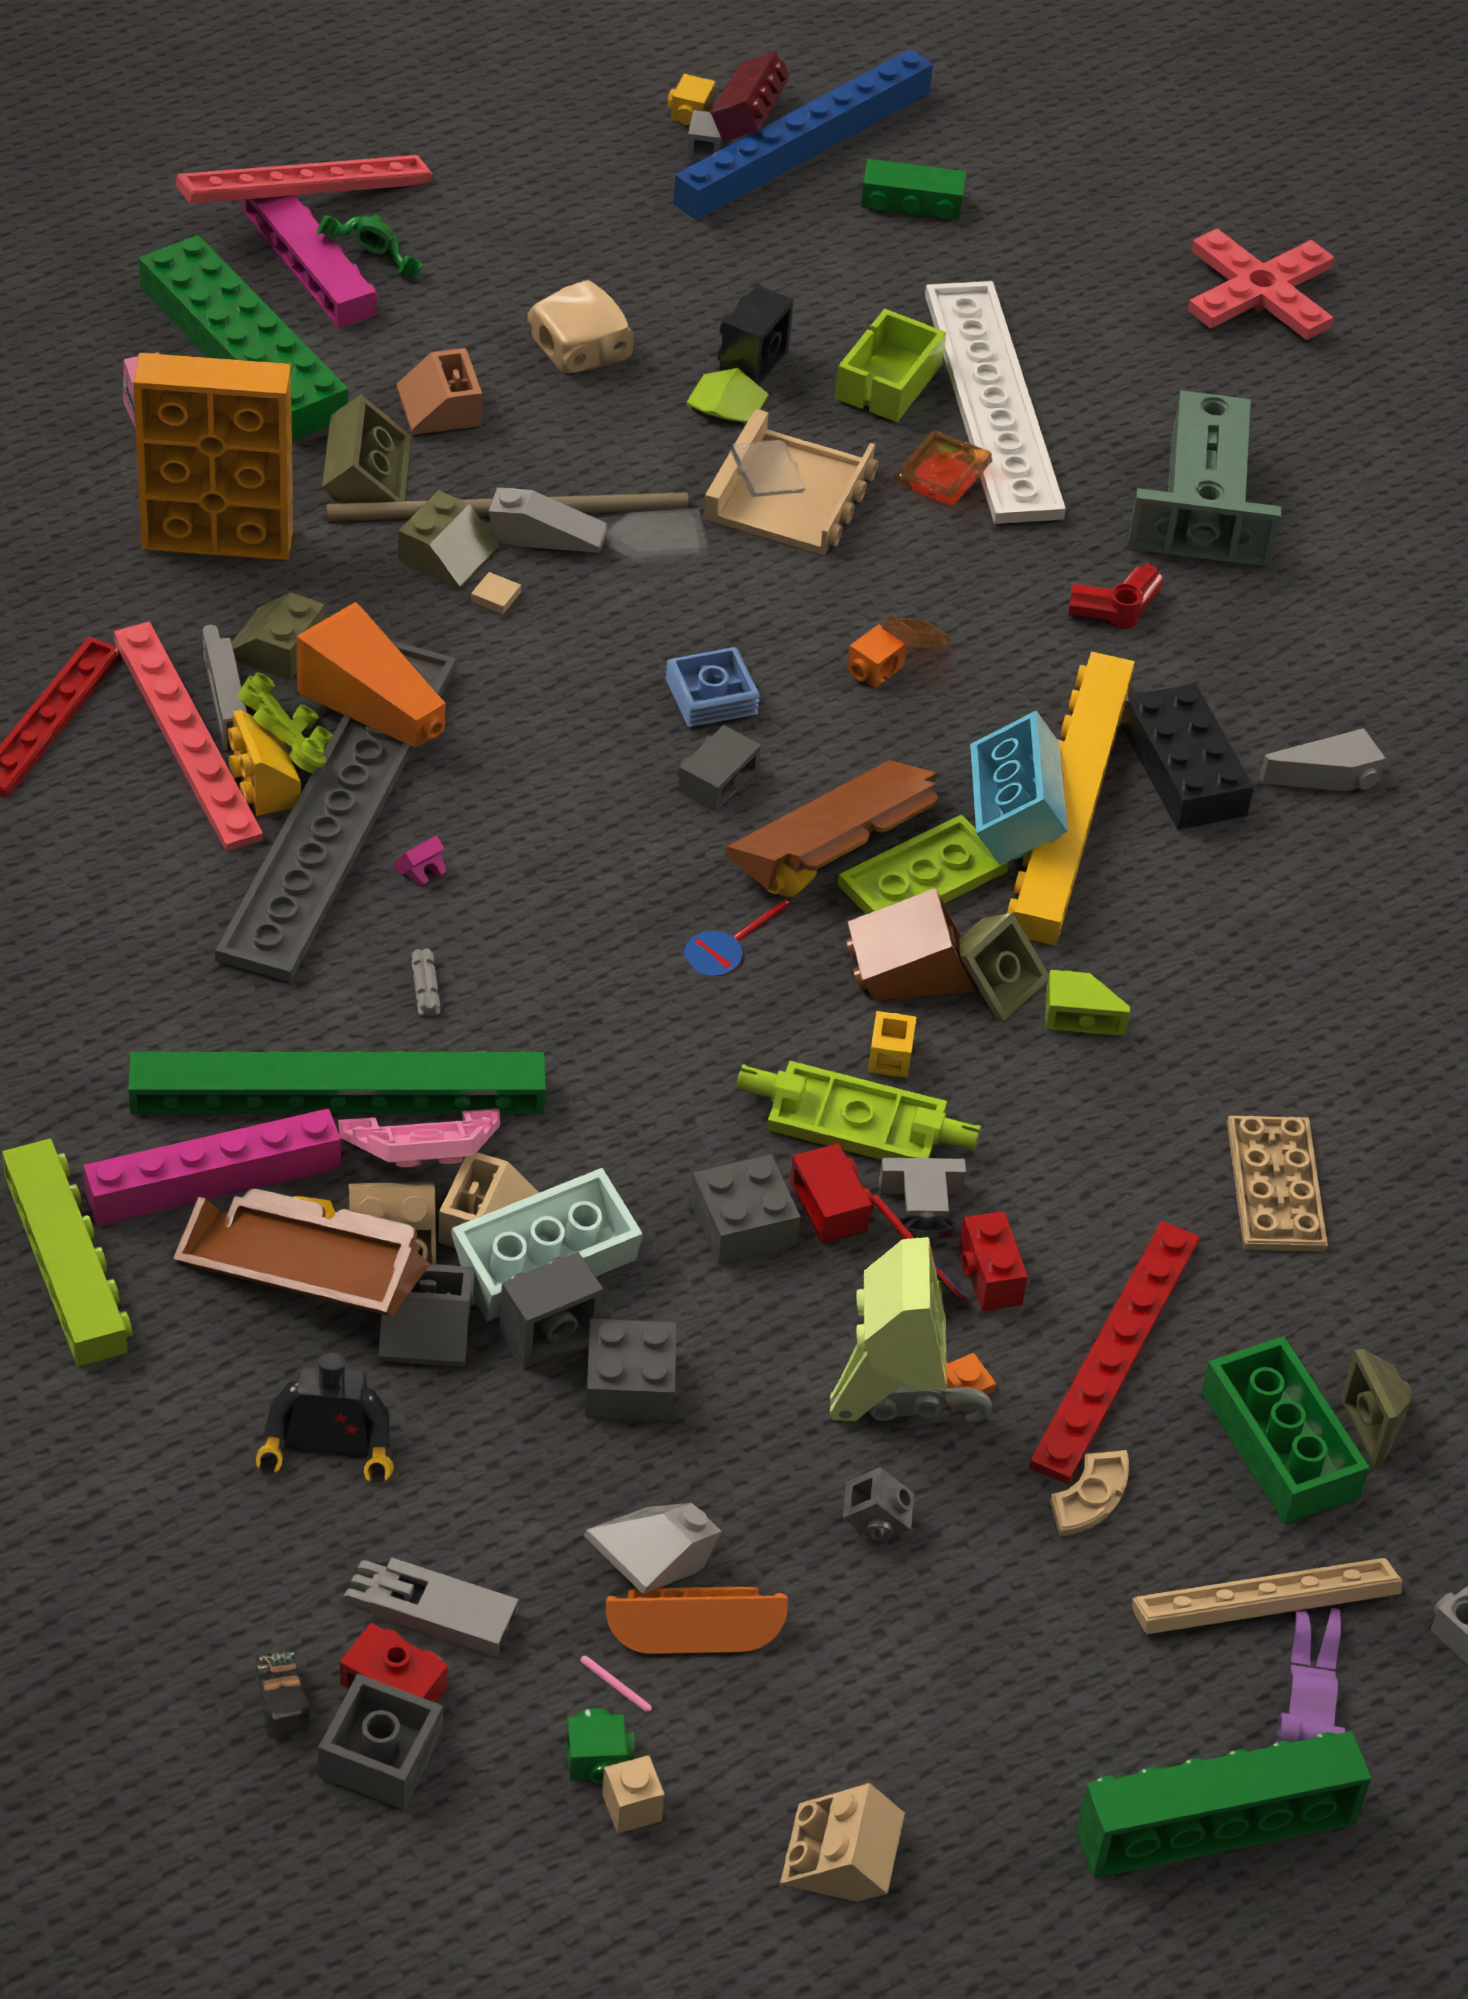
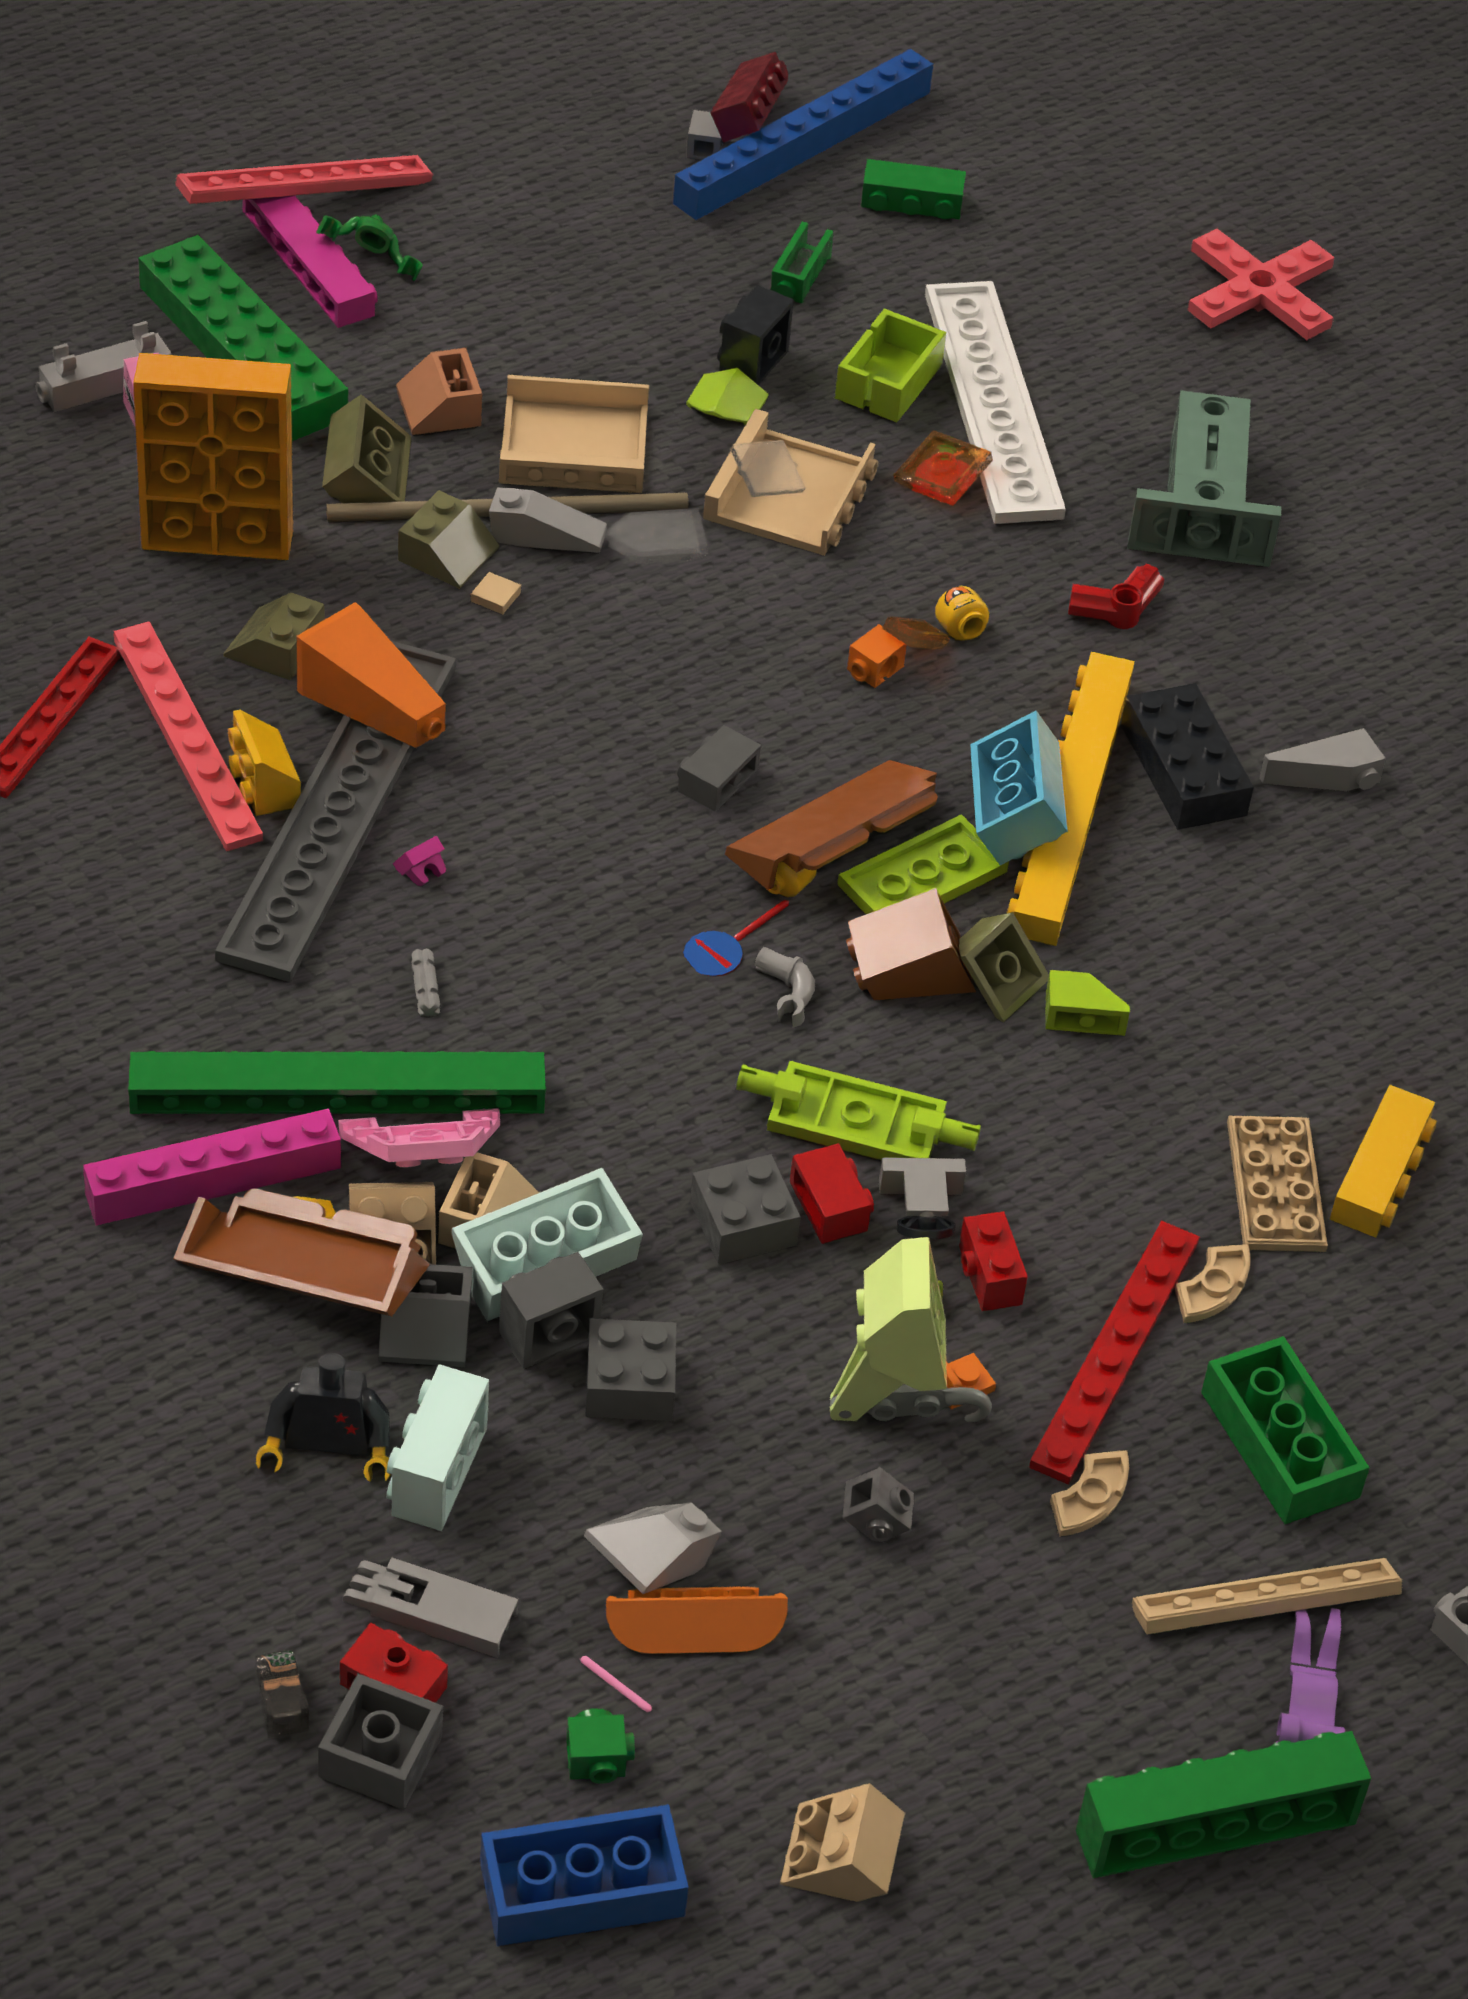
(66, 1253): lime brick -> none
(94, 374): none -> light grey brick
(222, 678): light grey hinge -> none
(306, 752): lime plant -> none
(438, 1447): none -> light aqua brick
(574, 434): none -> tan panel
(581, 328): tan piece -> none
(583, 1875): none -> blue brick
(633, 1794): tan brick -> none
(690, 95): yellow brick -> none
(712, 686): medium blue brick -> none
(794, 974): none -> light grey piece
(800, 264): none -> green window
(892, 1044): yellow brick -> none
(907, 1235): red piece -> none
(962, 613): none -> yellow head
(1217, 1283): none -> tan tile
(1375, 1402): olive slope -> none
(1383, 1161): none -> yellow brick

